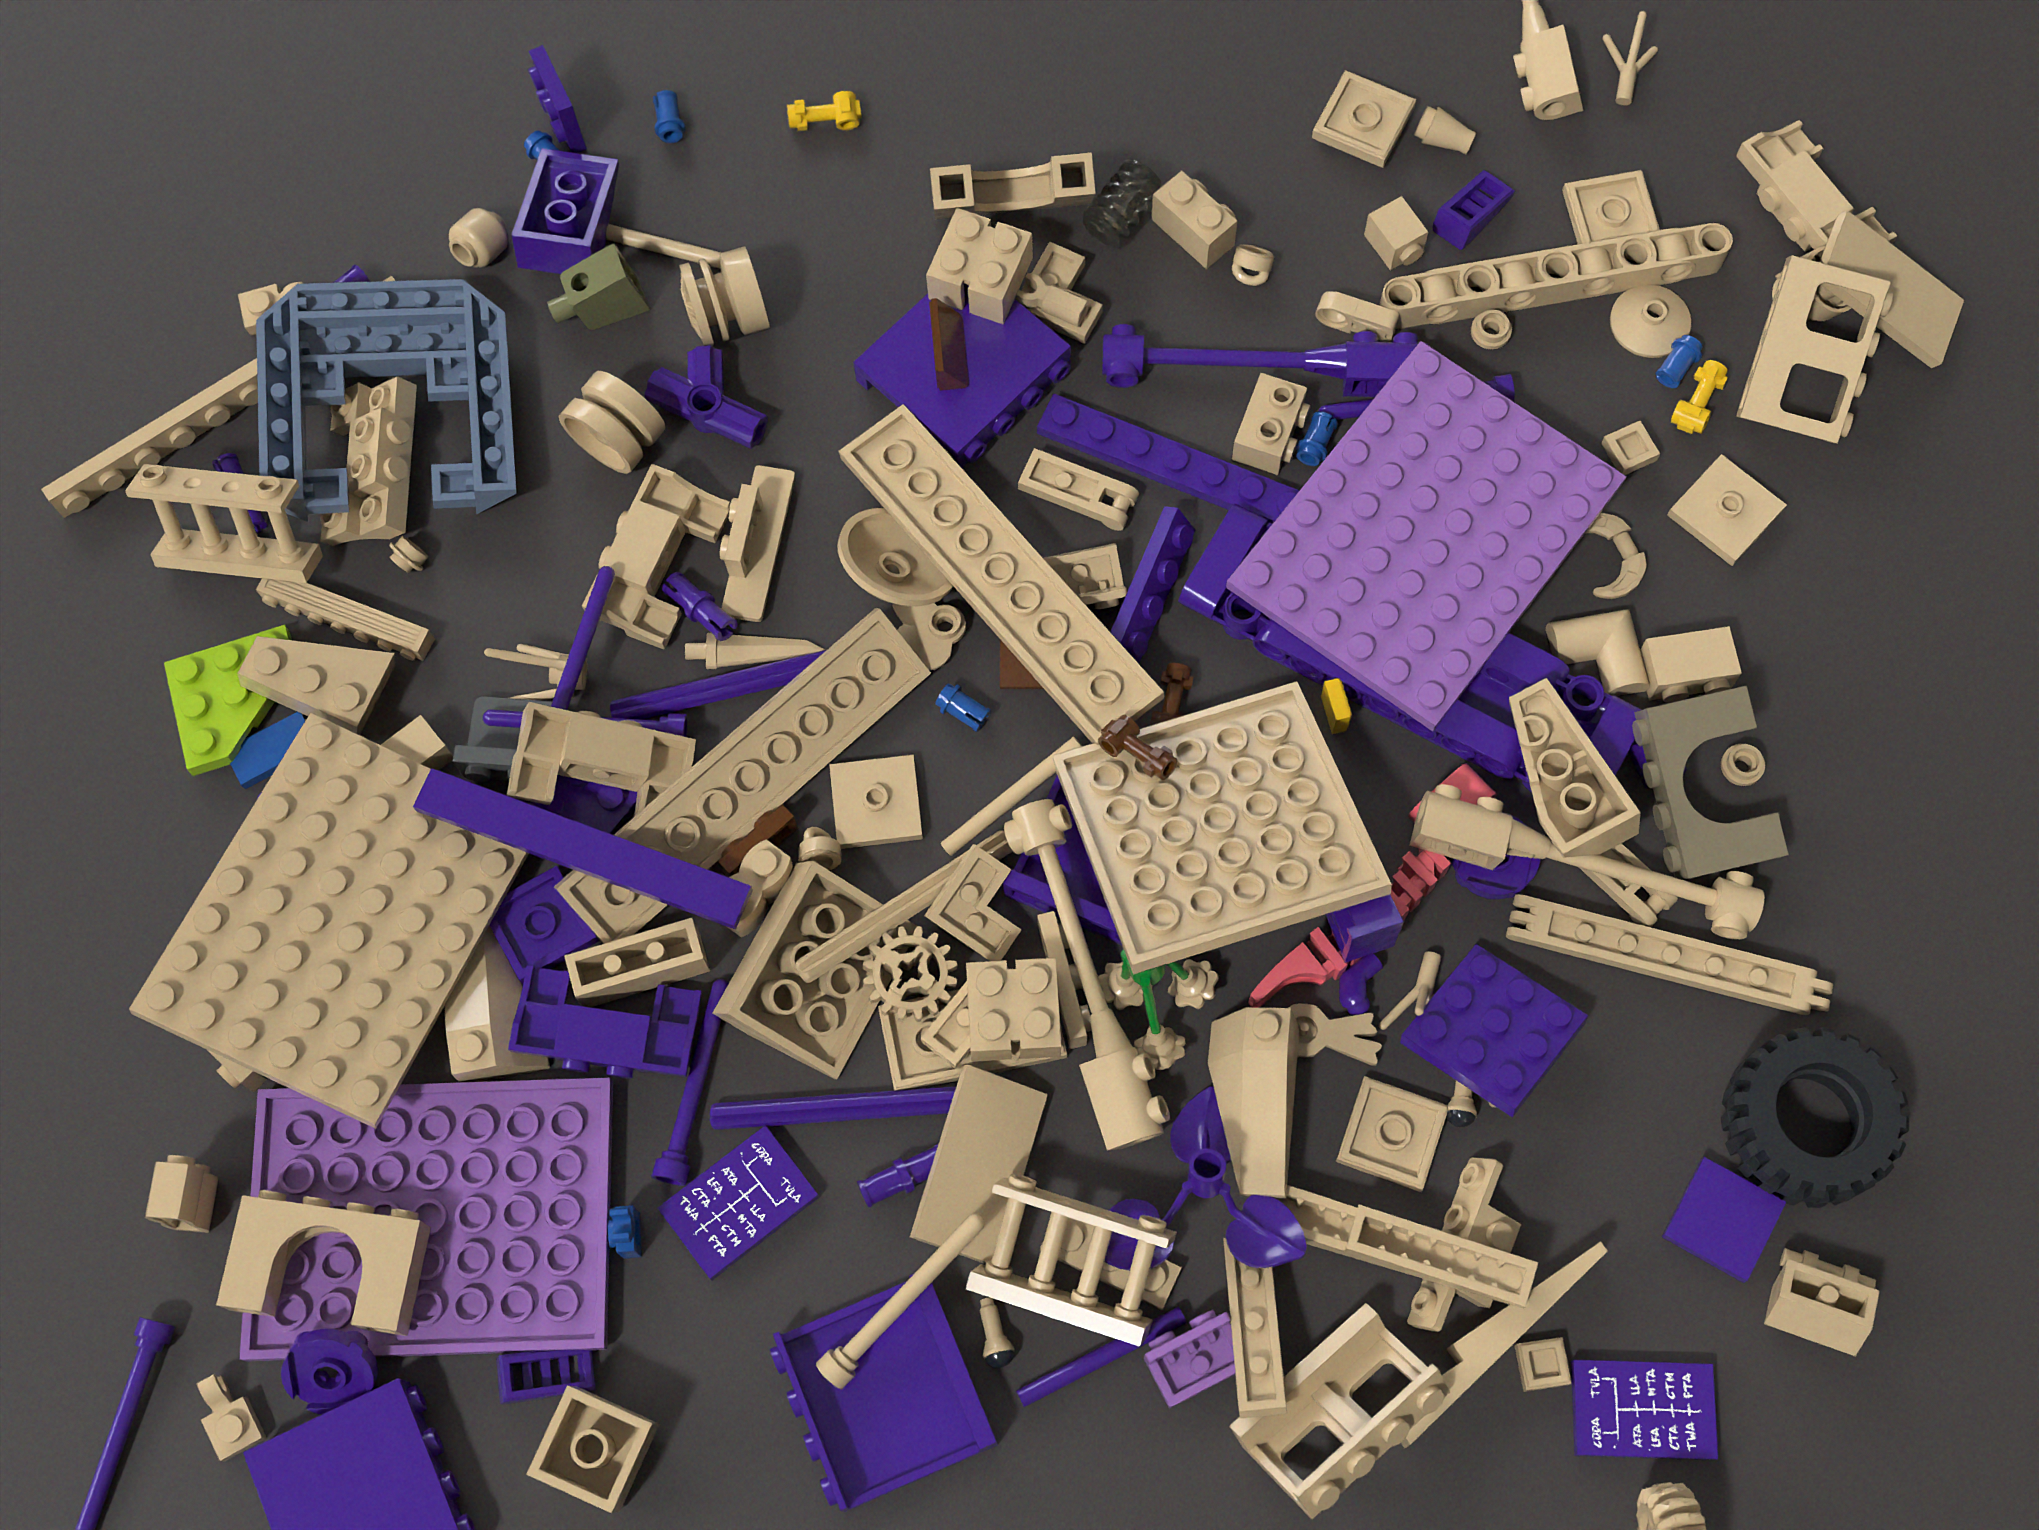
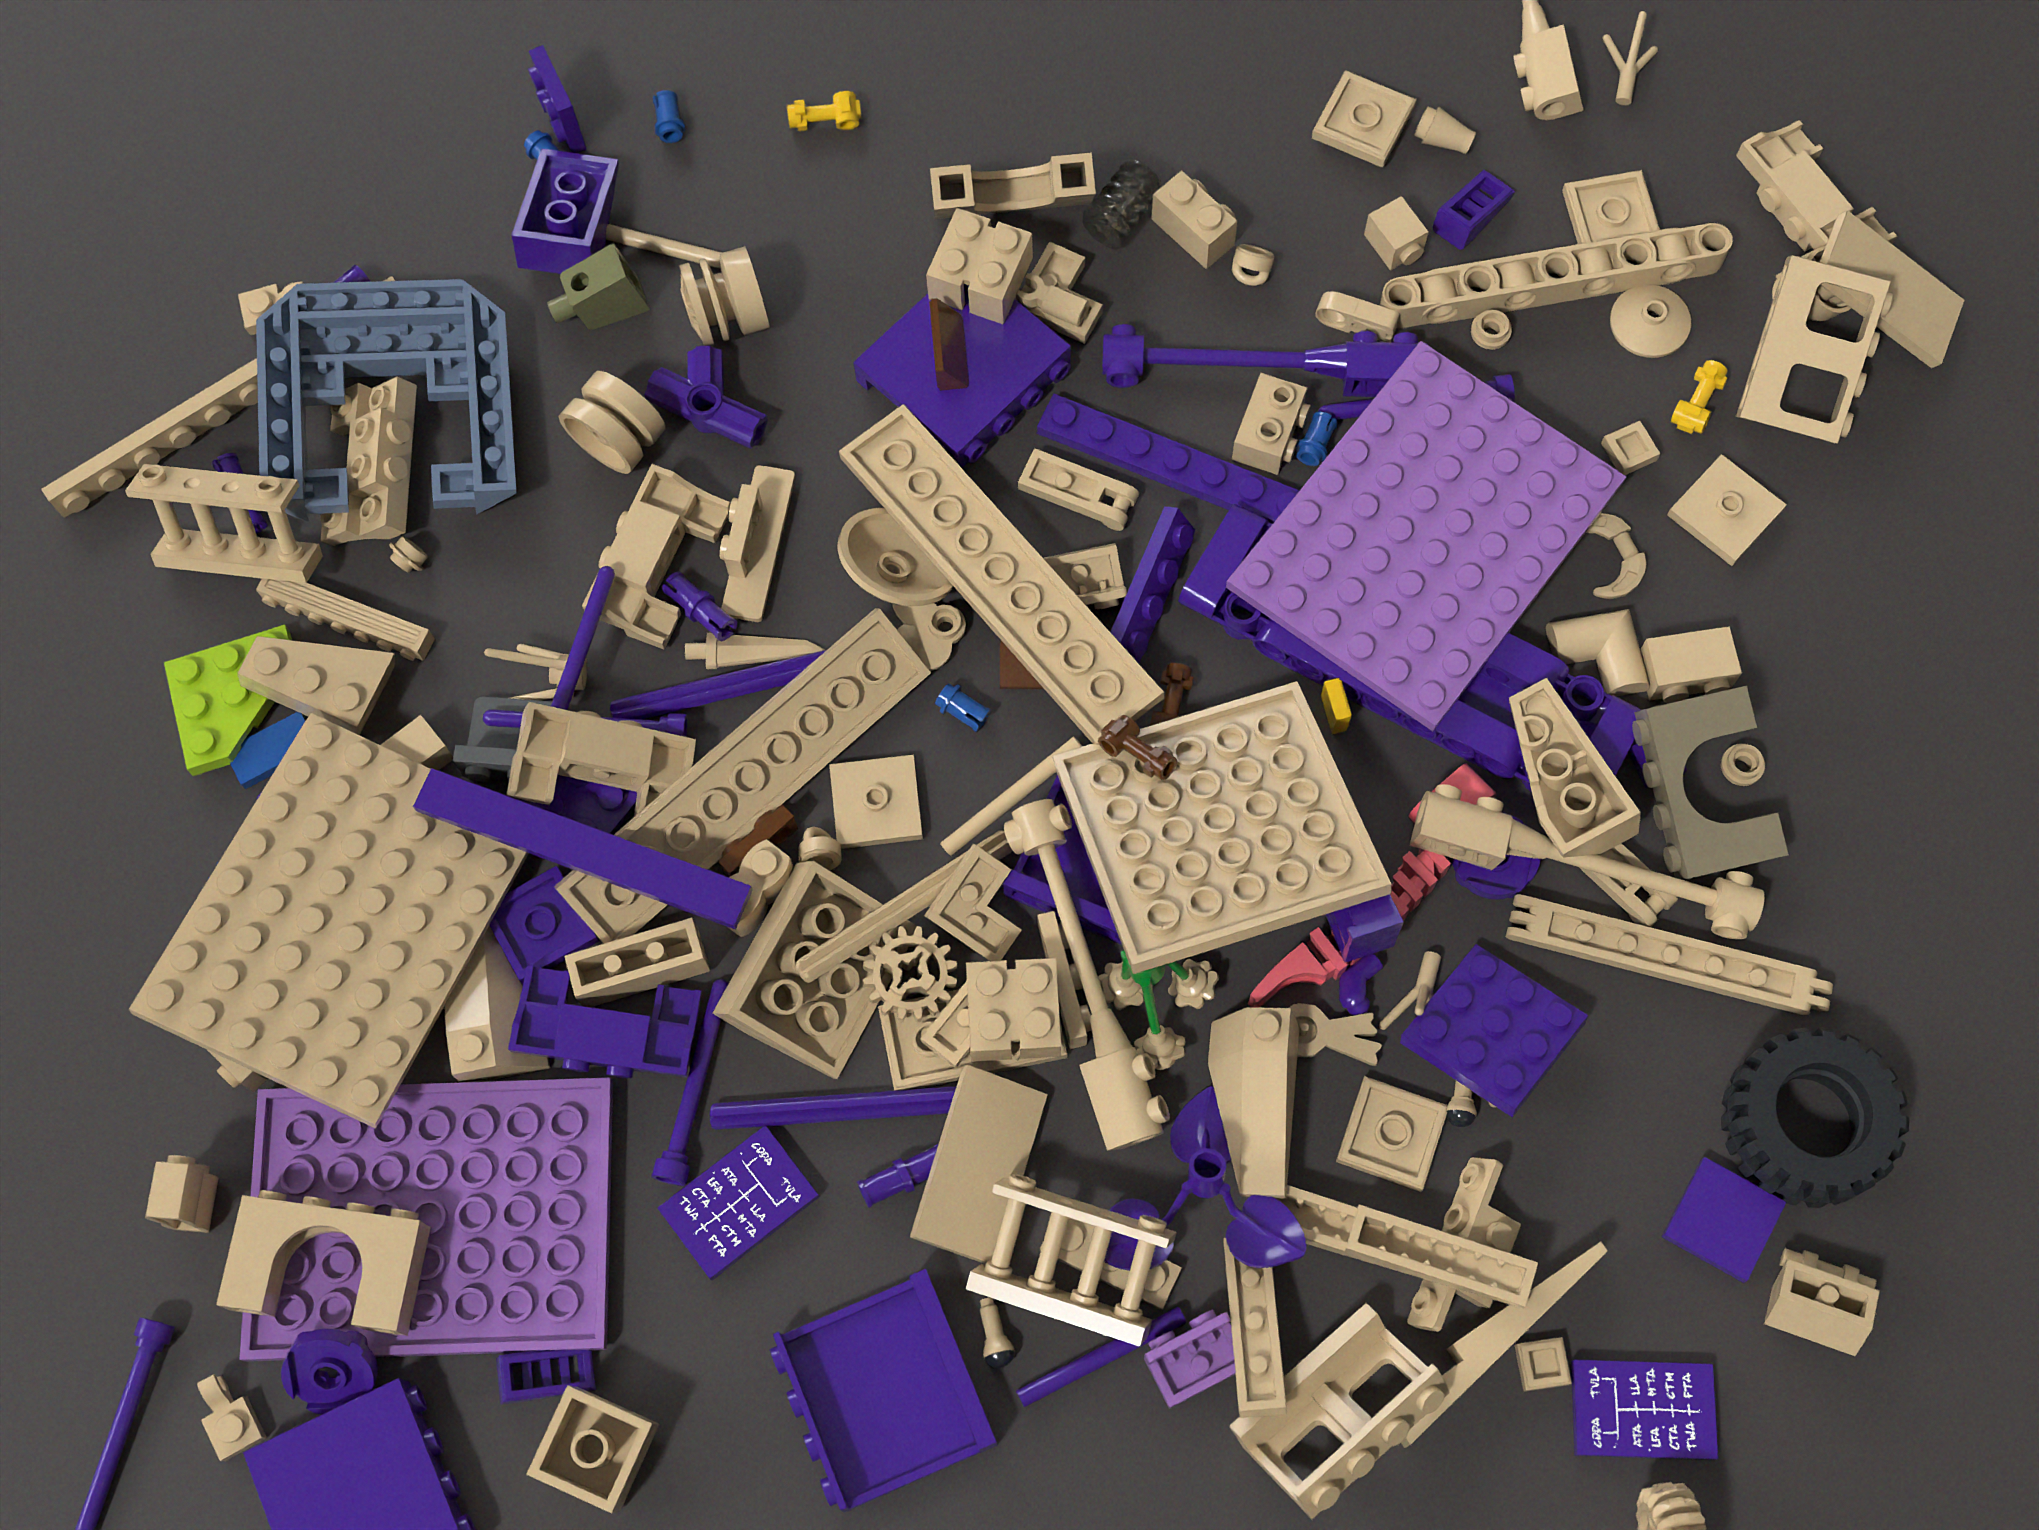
(478, 238): tan head -> none
(625, 1231): blue plate -> none
(840, 1363): tan piece -> none
(1683, 354): blue pin -> none

